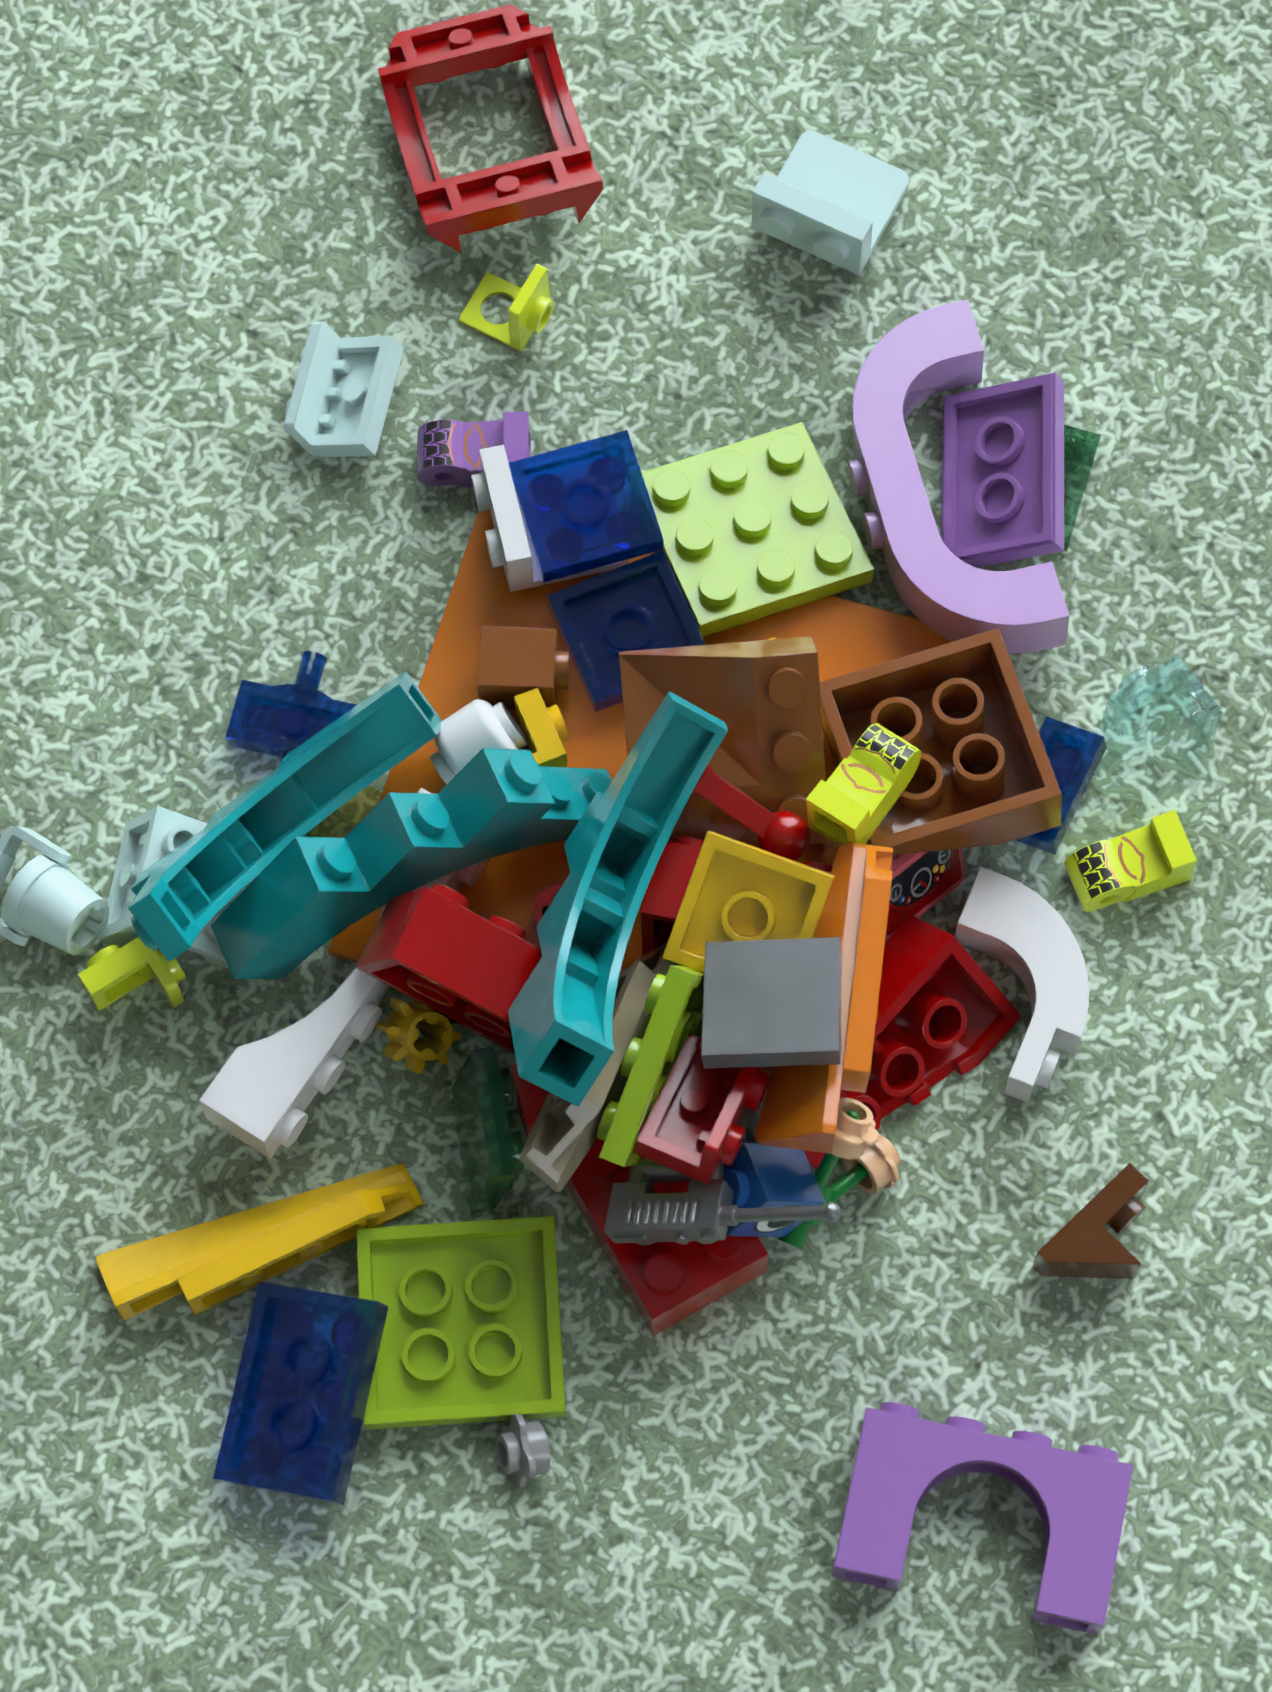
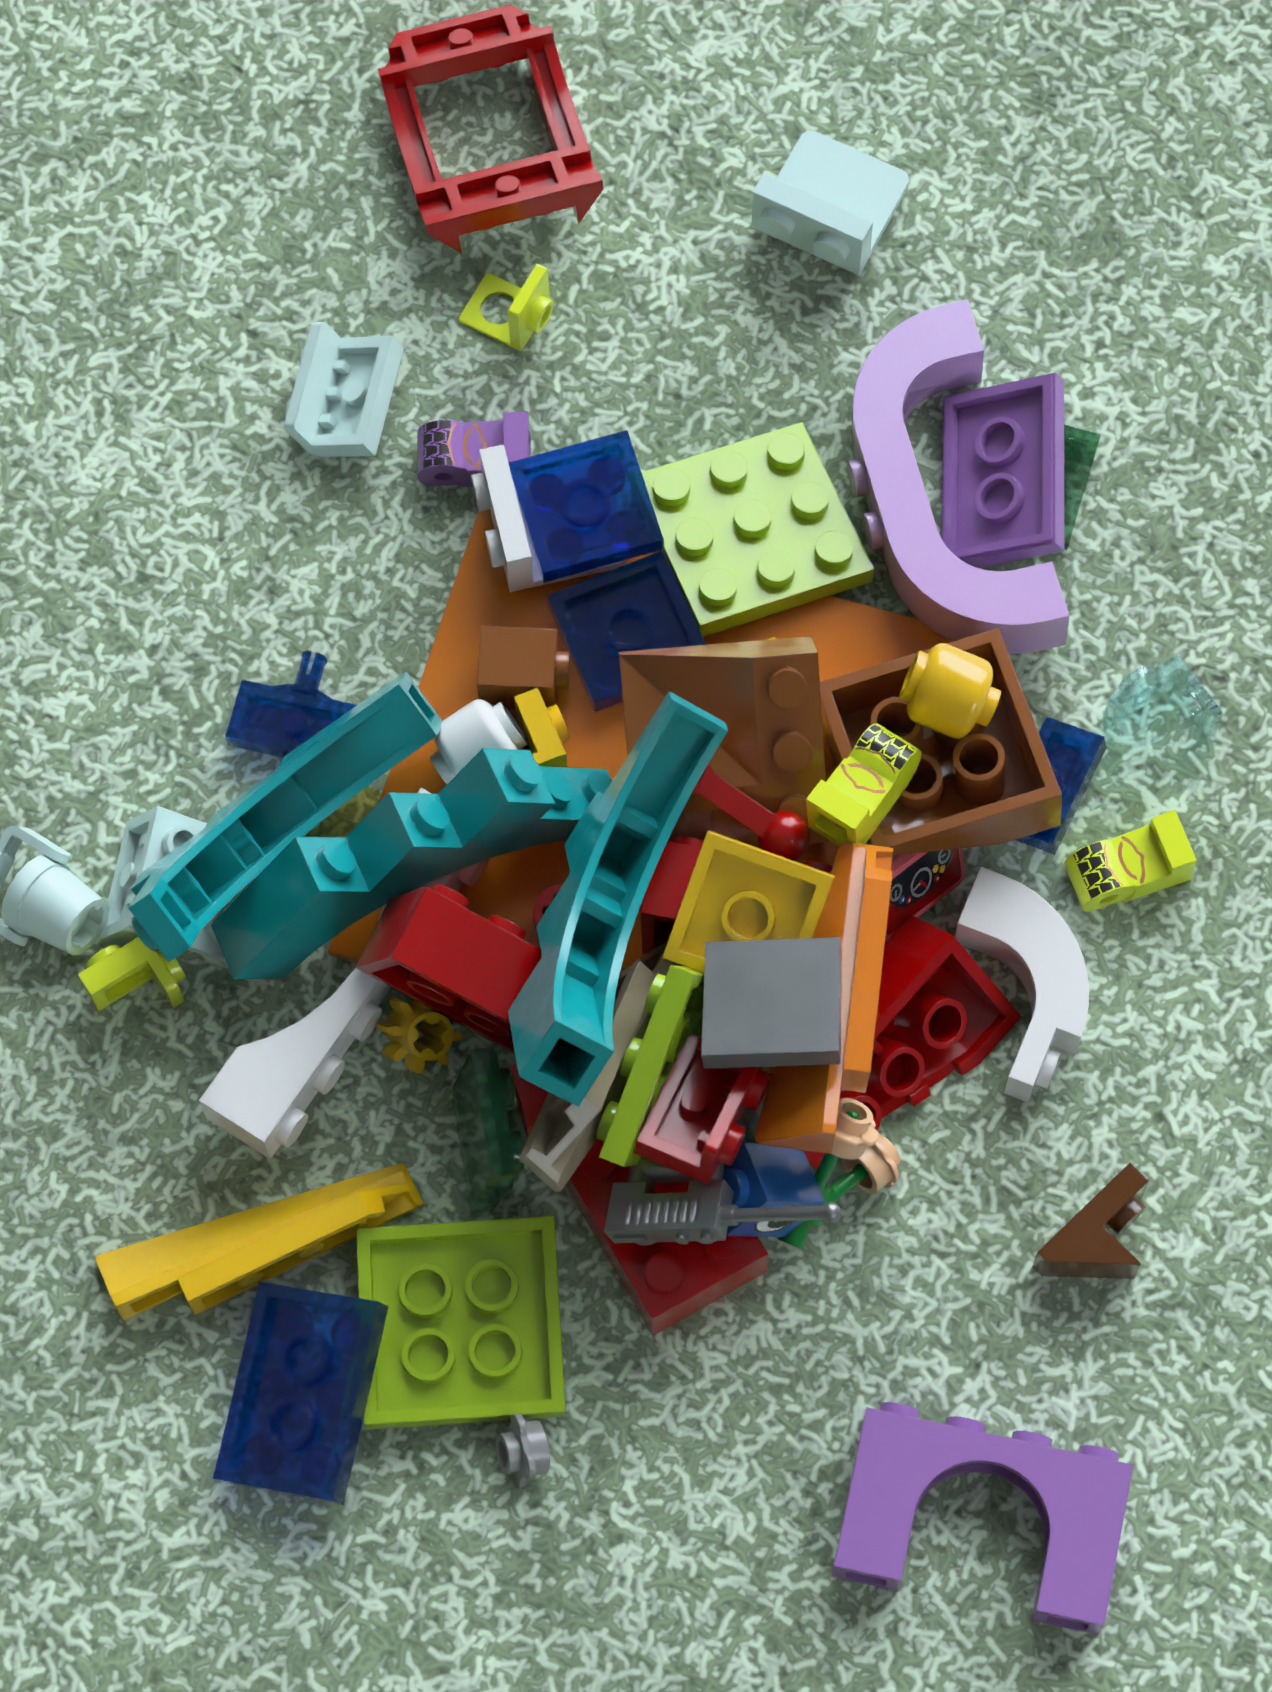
(949, 690): none -> yellow head

